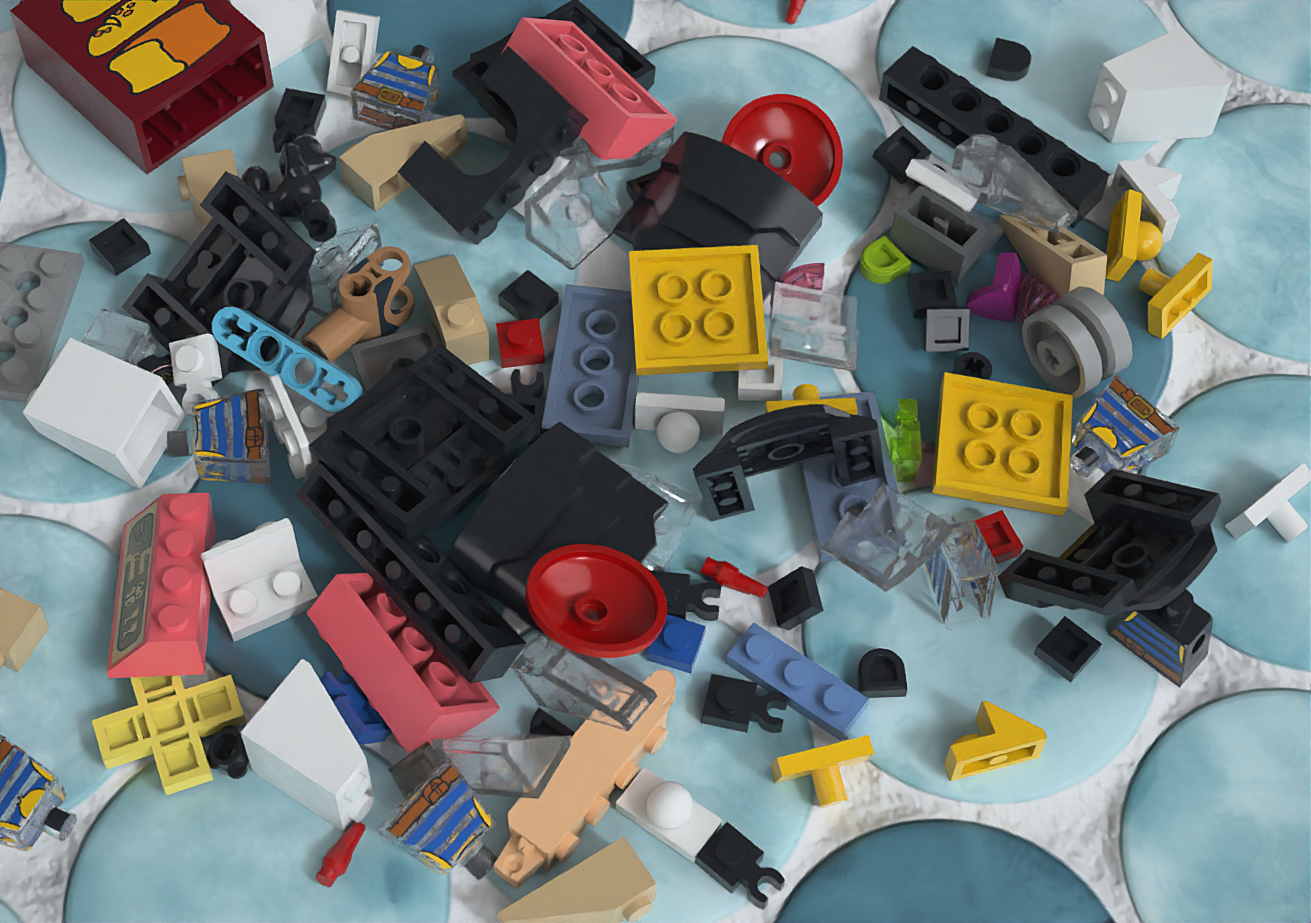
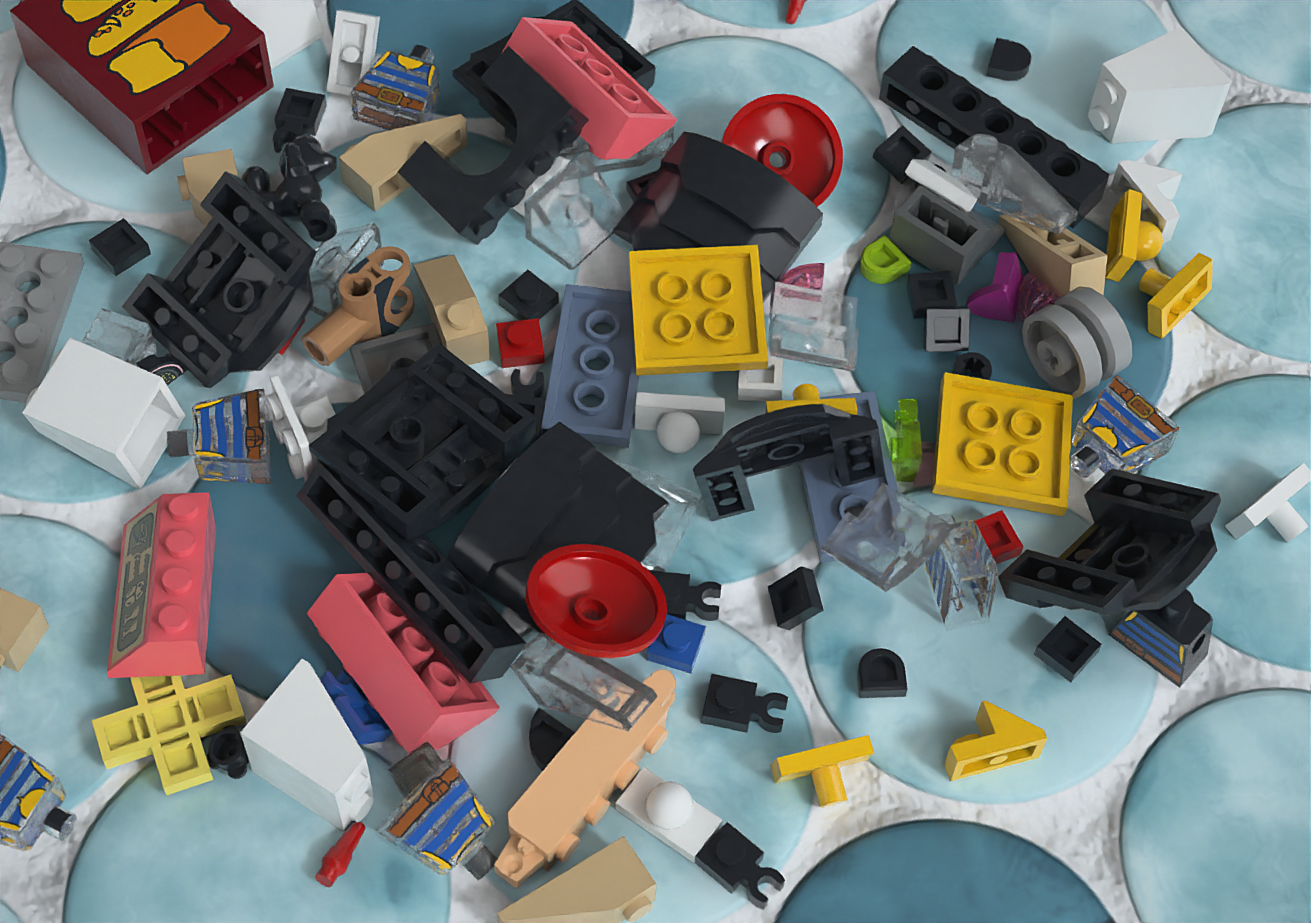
(195, 366): white plate -> none
(258, 579): white bracket -> none
(285, 362): medium azure beam -> none
(505, 761): clear slope -> none
(730, 577): red piece -> none
(806, 684): medium blue plate -> none

